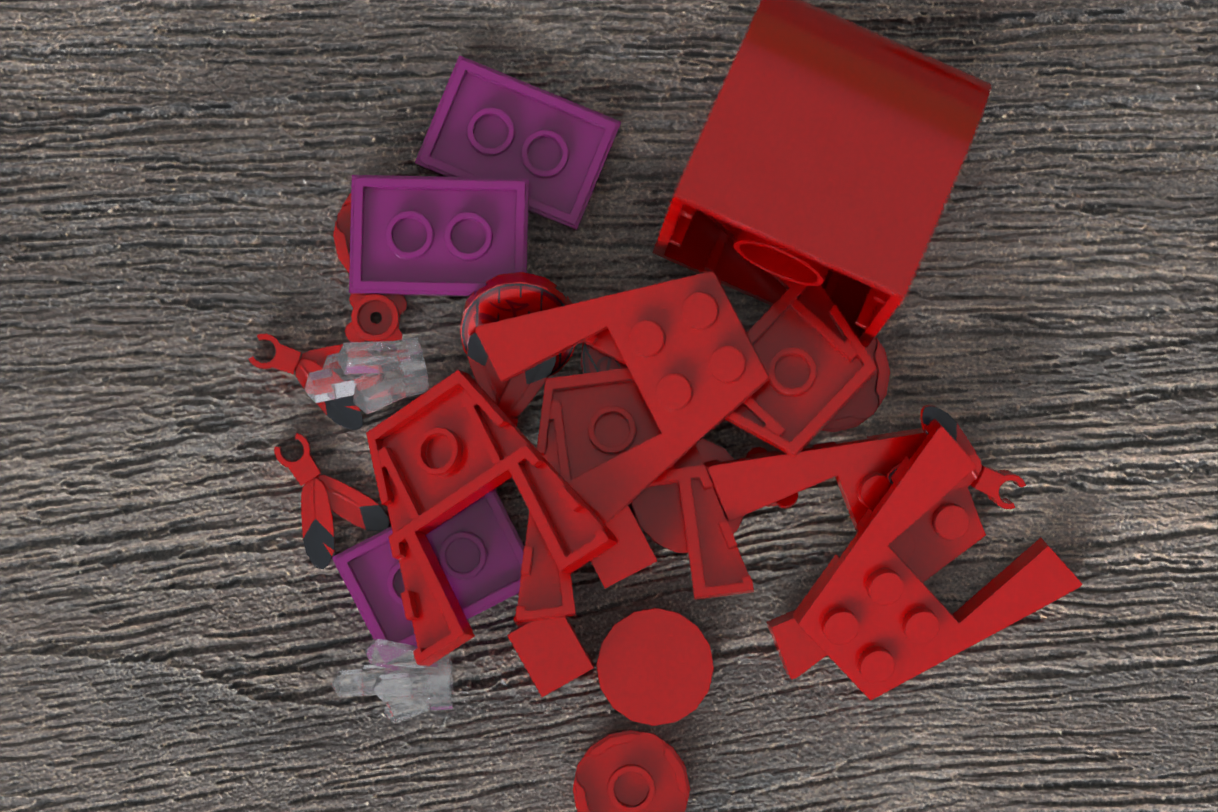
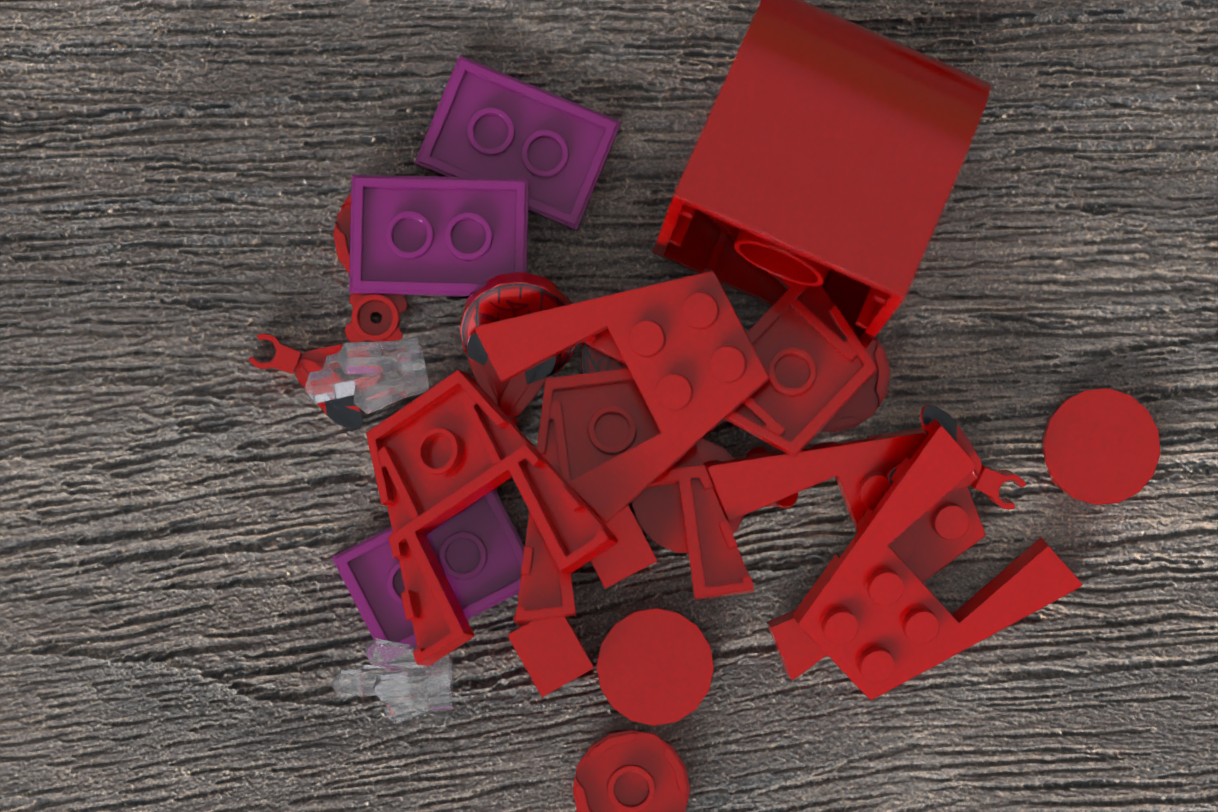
(326, 495): red piece -> none
(1100, 446): none -> red tile

